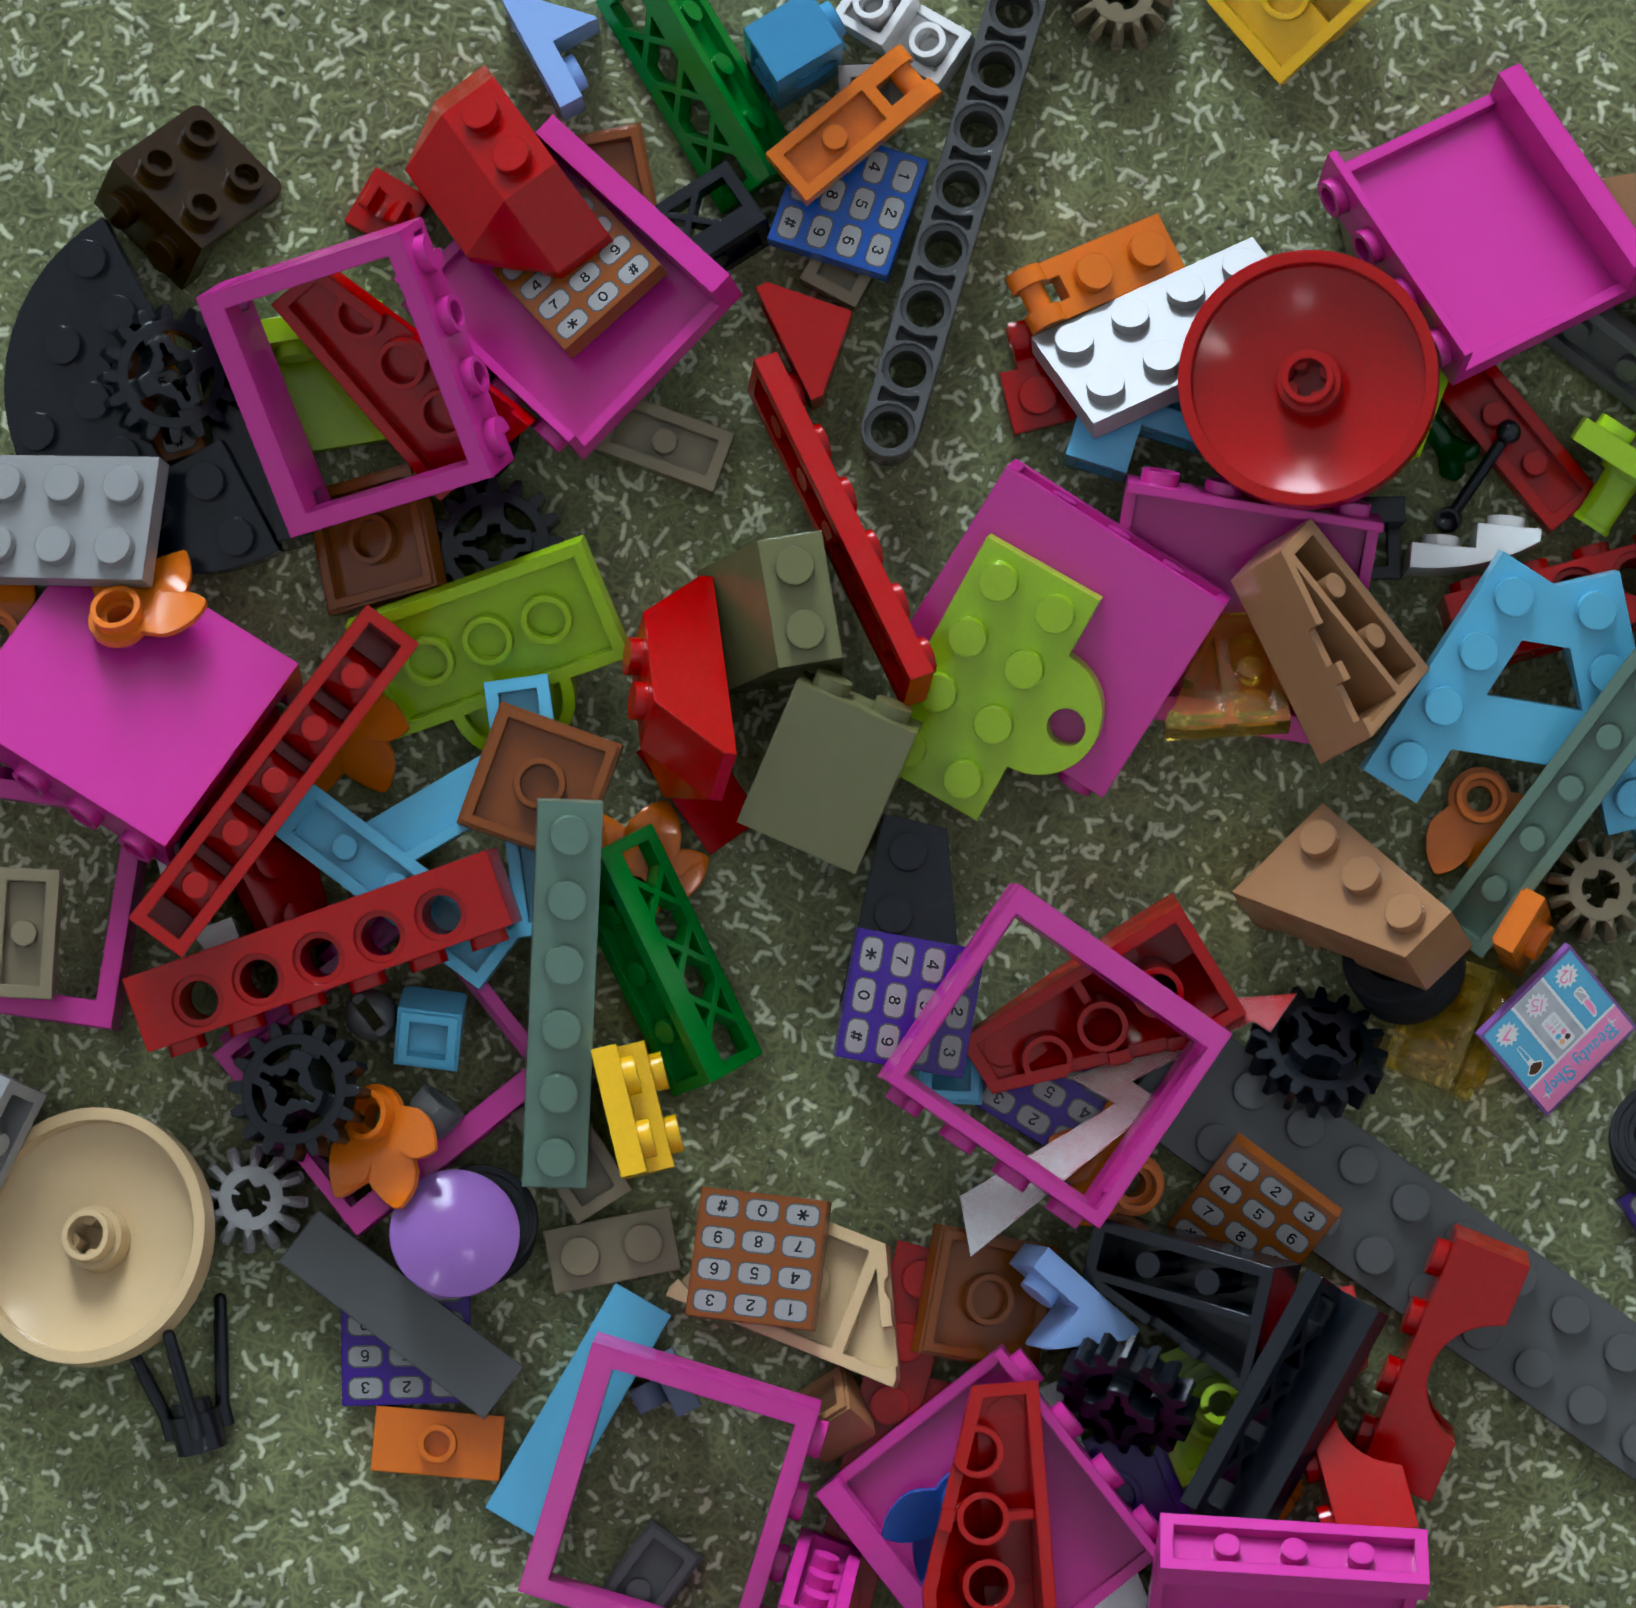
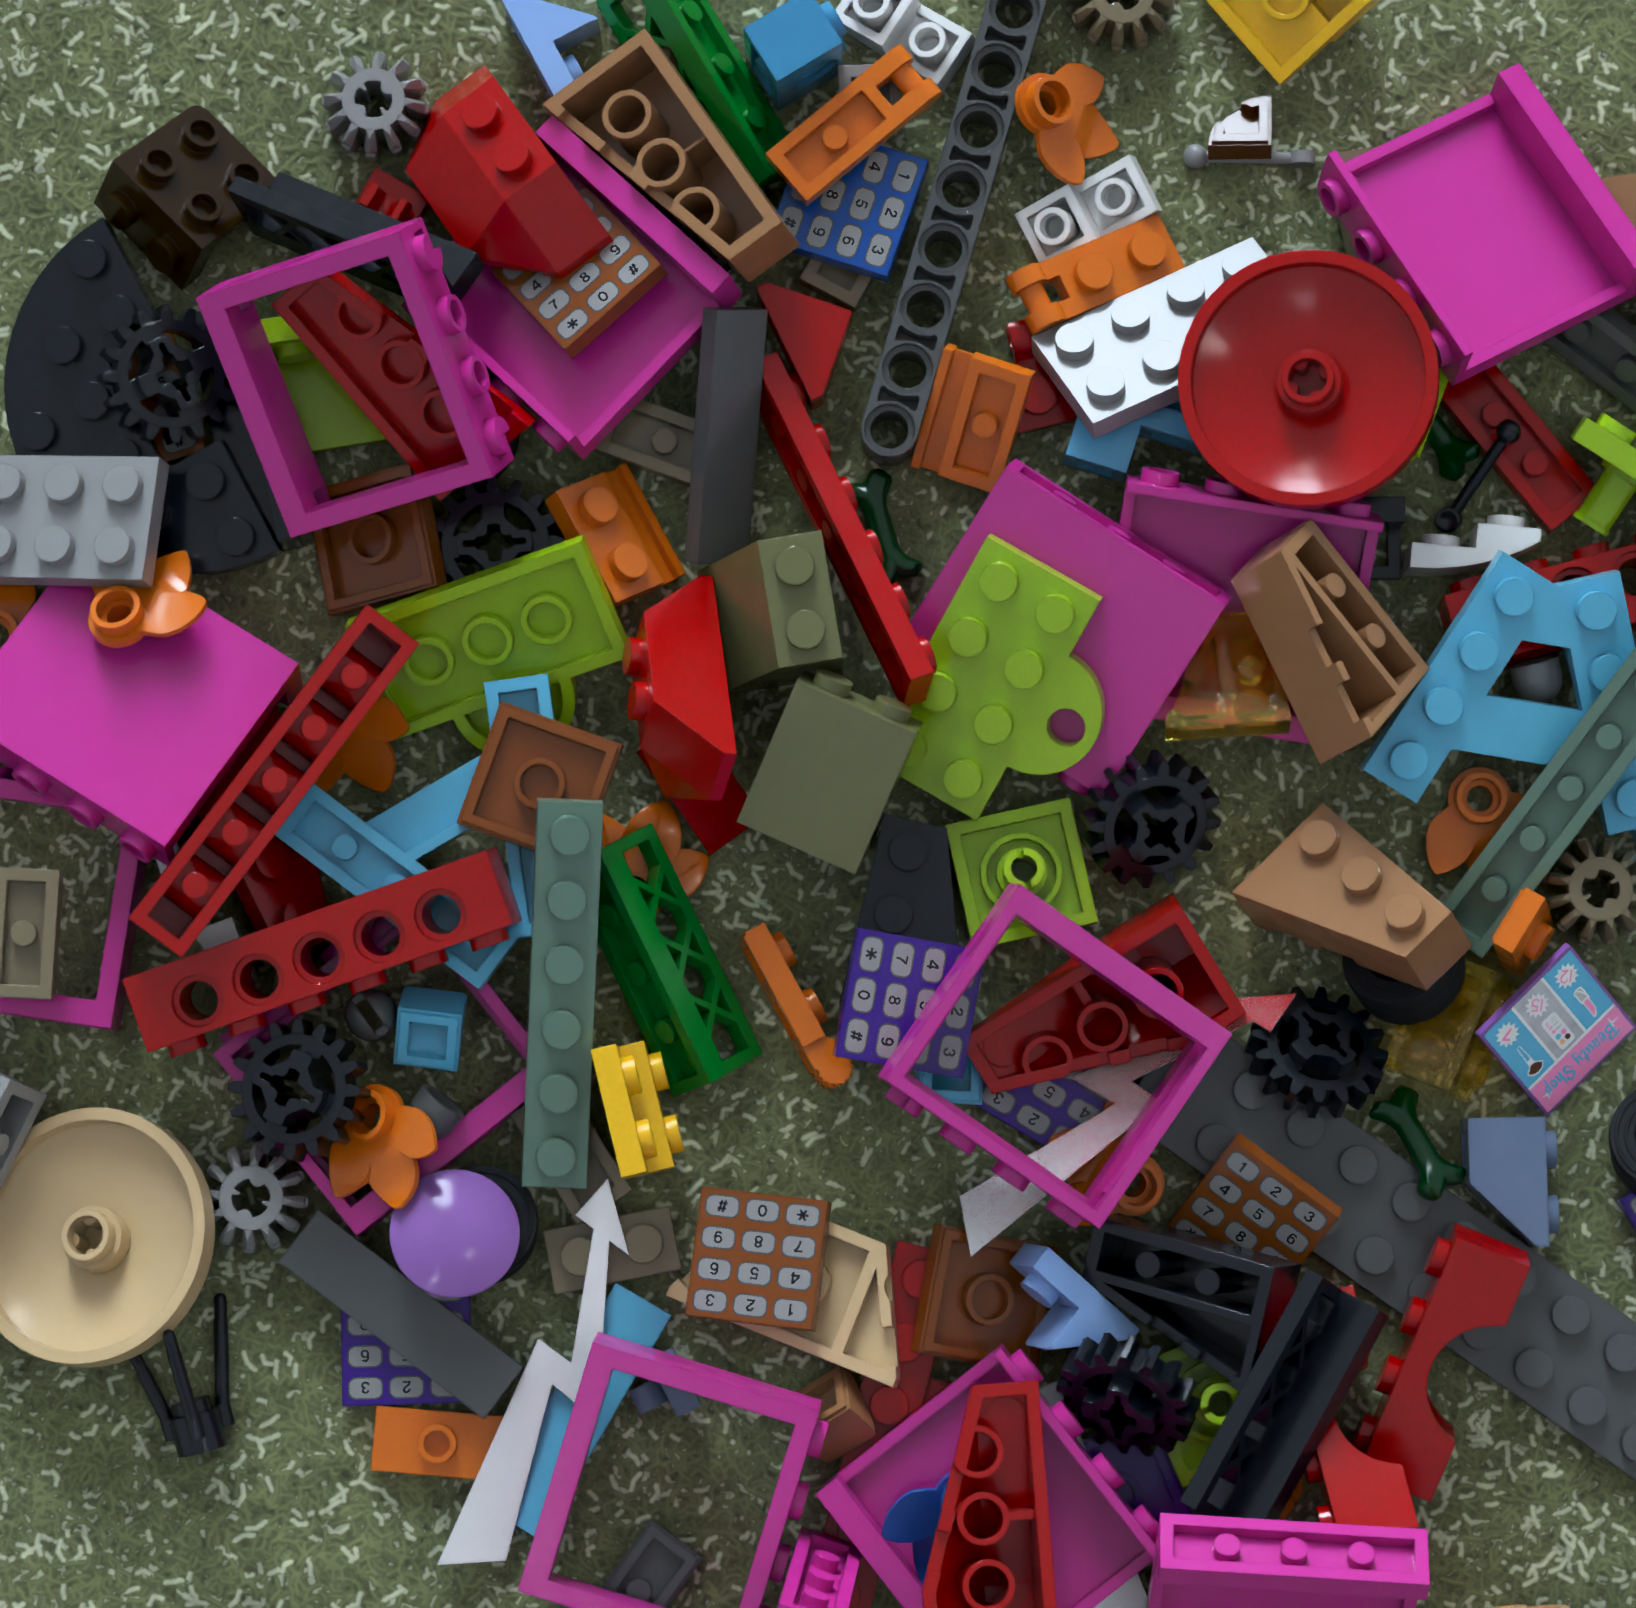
(313, 219): none -> black fence
(353, 118): none -> light grey gear
(494, 1501): none -> white sticker
(619, 531): none -> orange plate
(665, 144): none -> medium nougat wedge
(725, 432): none -> dark grey tile
(796, 1009): none -> orange hinge
(872, 502): none -> dark green piece
(972, 417): none -> orange plate
(1027, 848): none -> lime plate
(1069, 124): none -> orange plate
(1090, 210): none -> white slope
(1168, 792): none -> black gear
(1196, 156): none -> light grey hinge
(1244, 132): none -> tile
(1433, 1169): none -> dark green piece
(1508, 1173): none -> sand blue slope
(1537, 678): none -> light grey hinge

